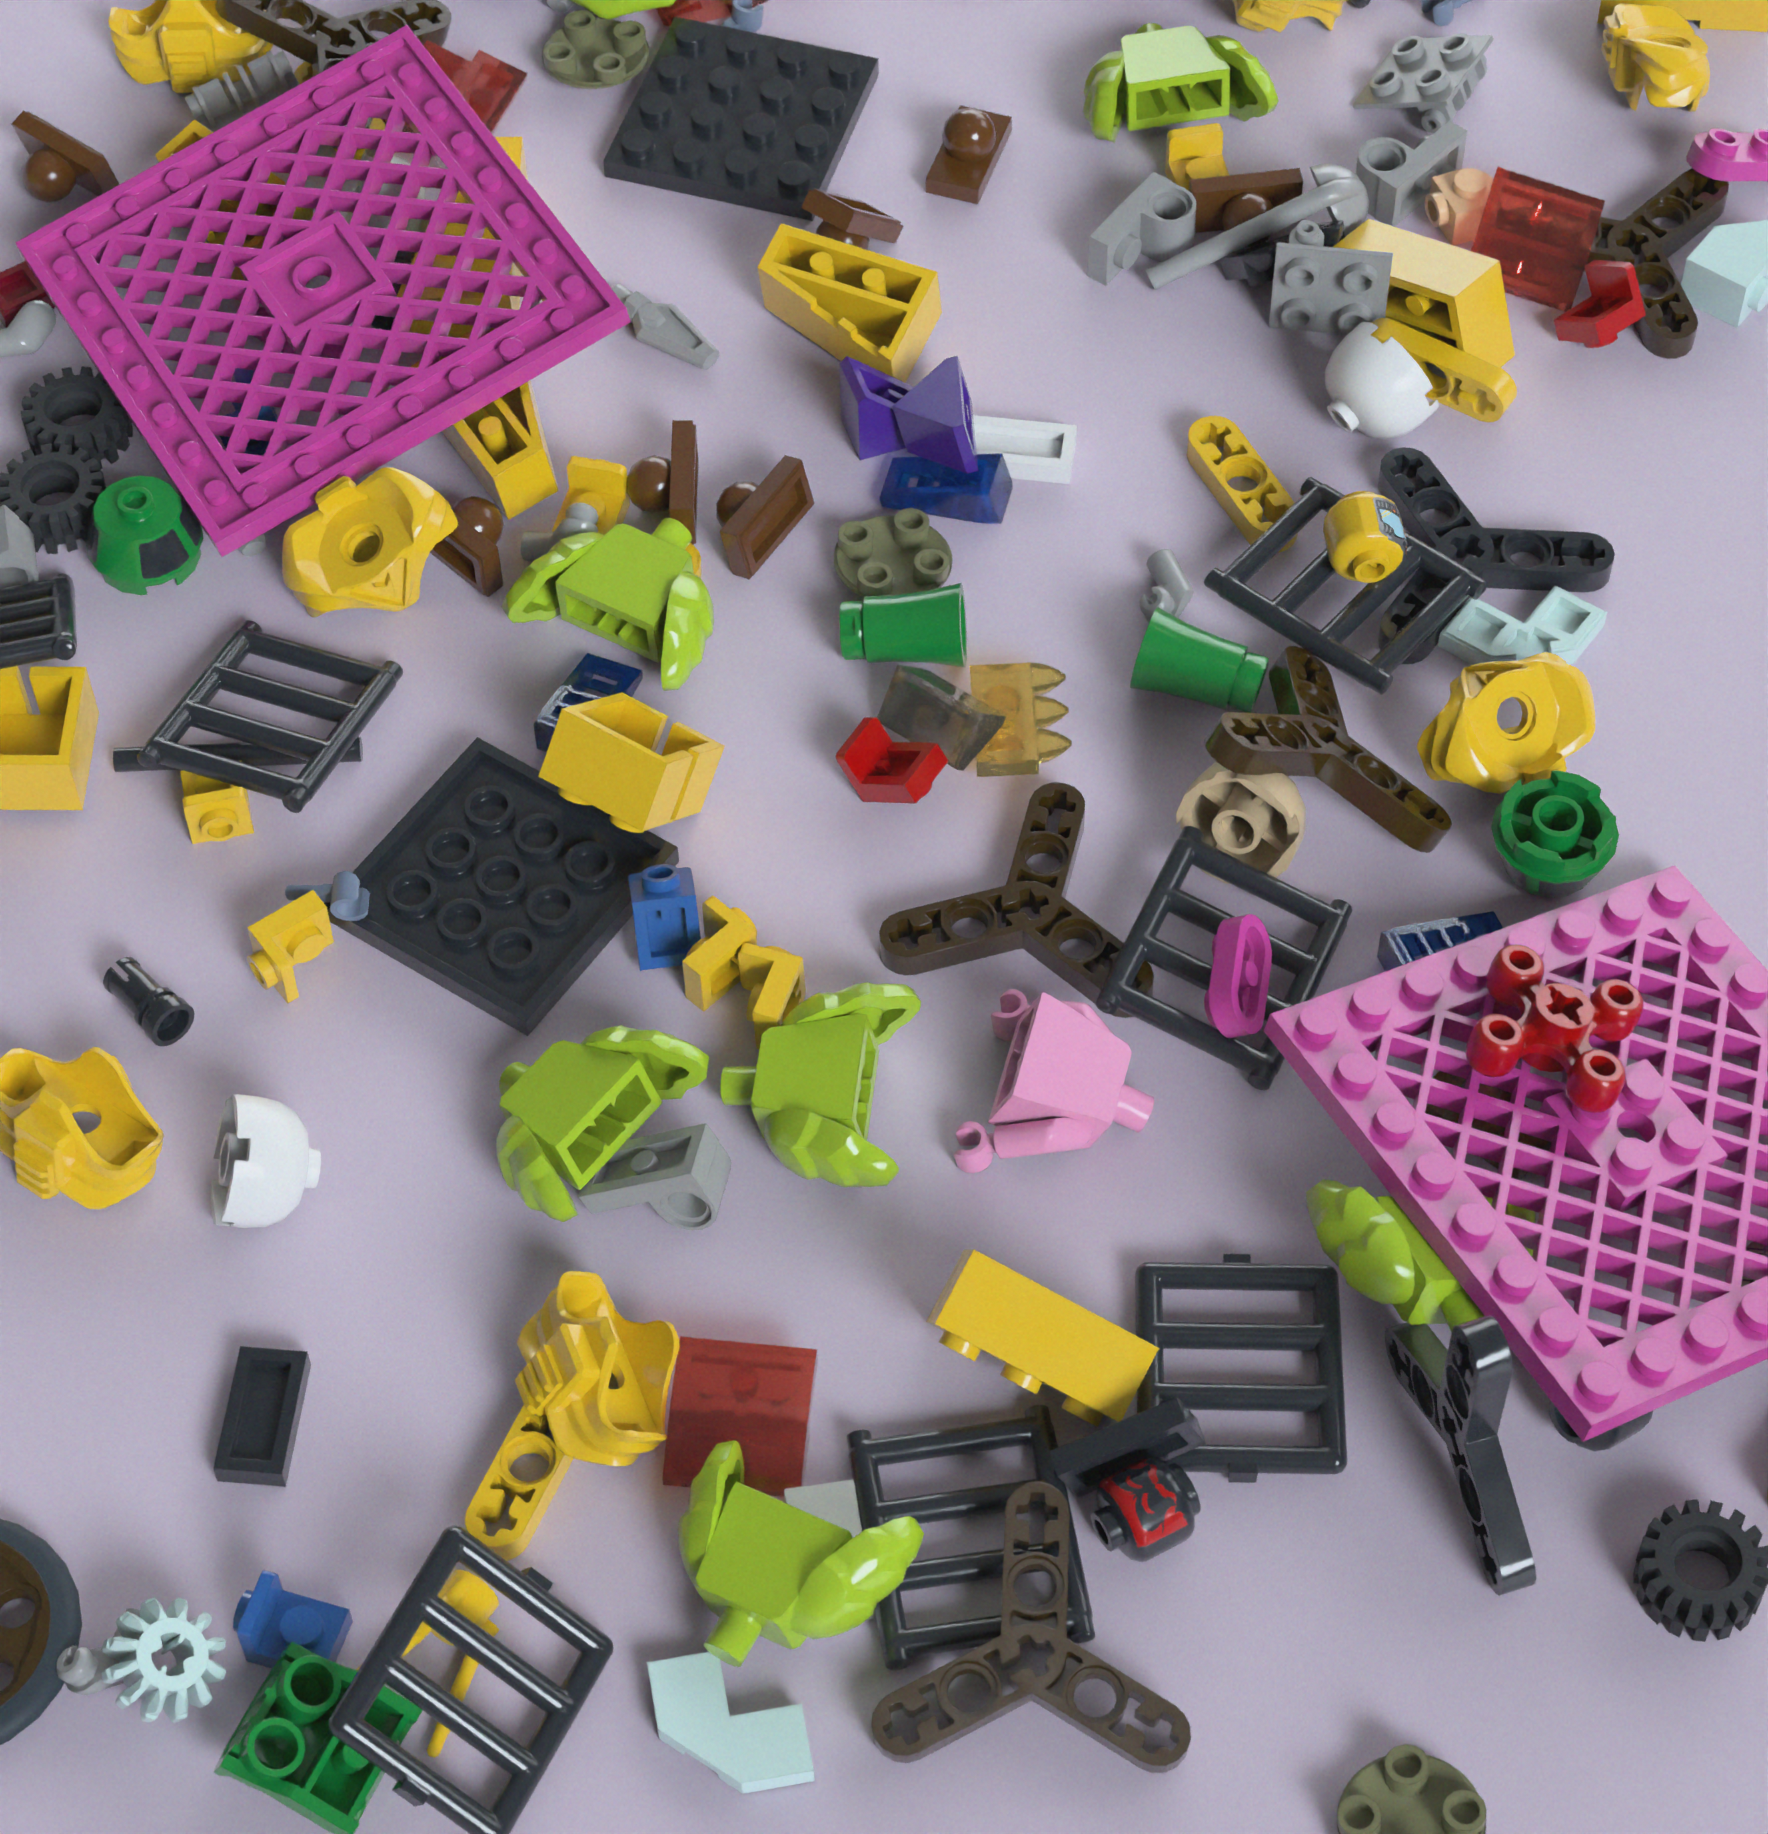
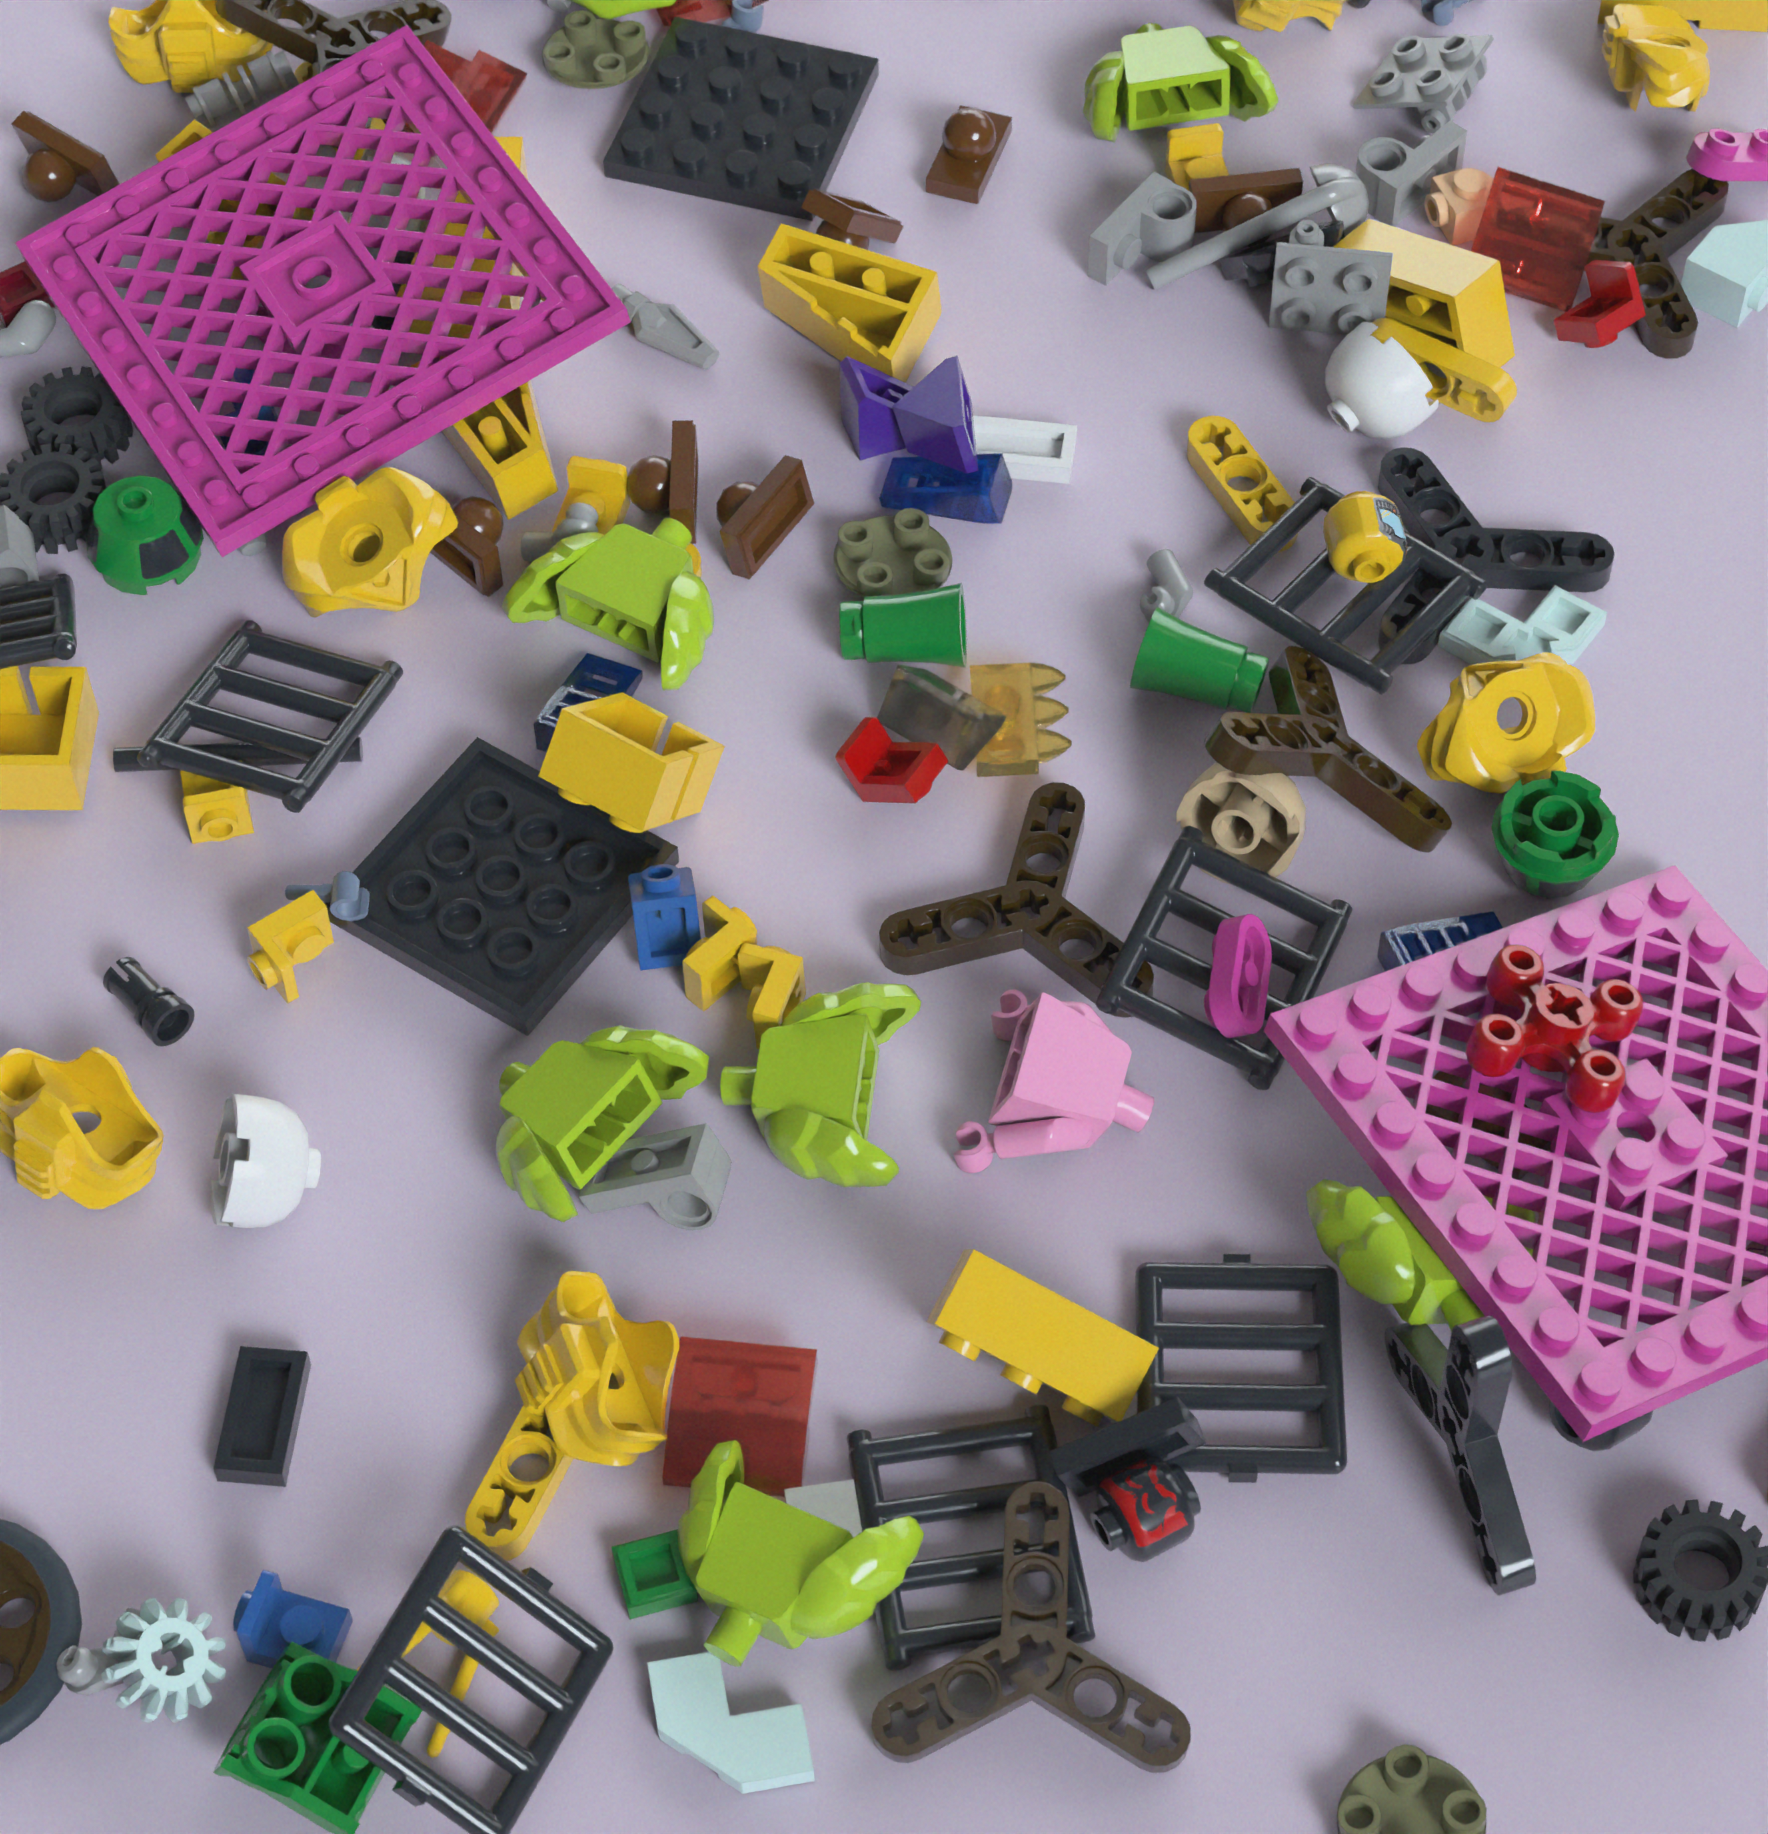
(653, 1575): none -> green tile

